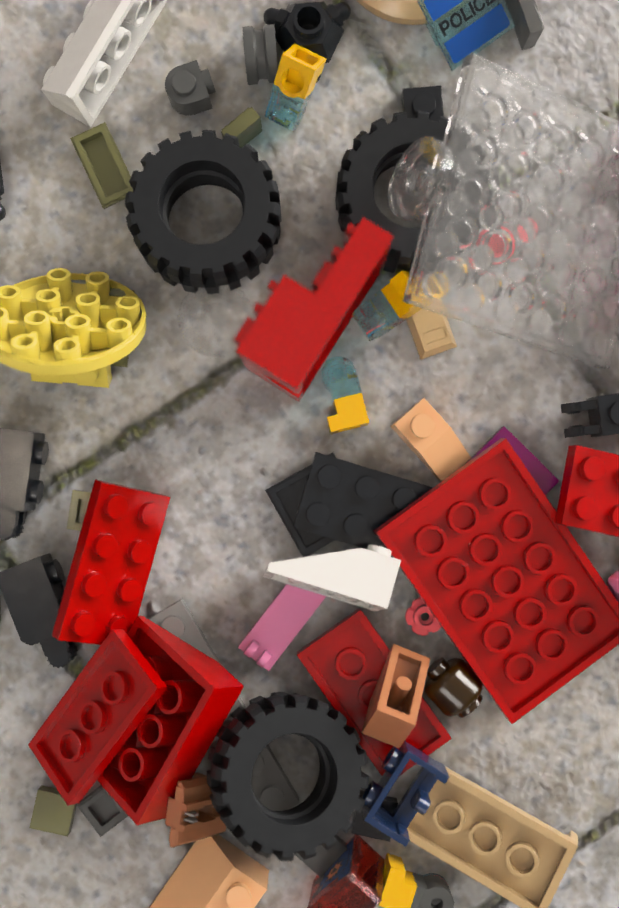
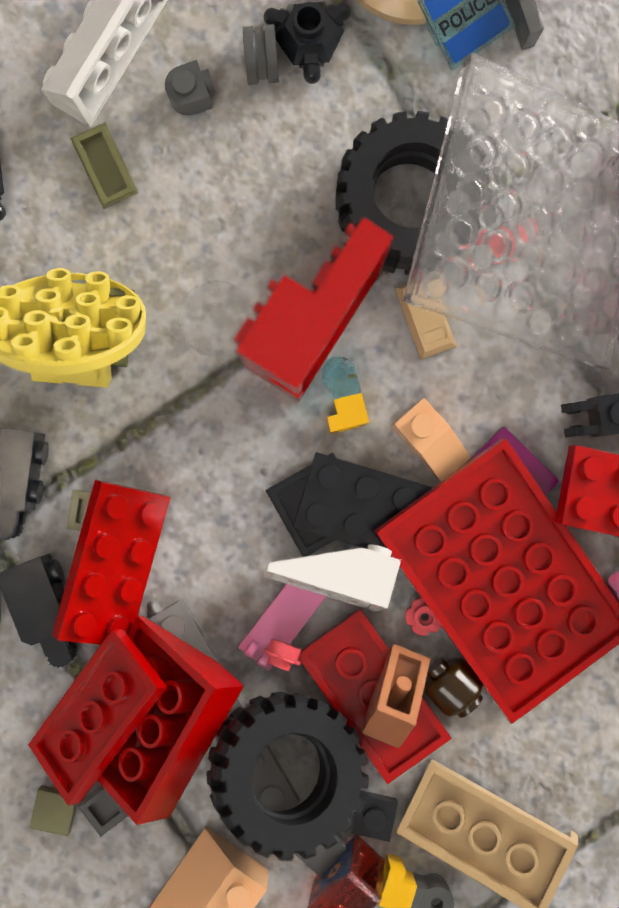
(192, 812): nougat piece -> none
(194, 164): black tyre -> none
(244, 126): olive tile -> none
(282, 654): none -> coral plate
(293, 86): yellow leg -> none
(385, 309): leg -> none
(414, 800): dark blue window -> none
(419, 179): clear tile -> none
(423, 99): black plate -> none

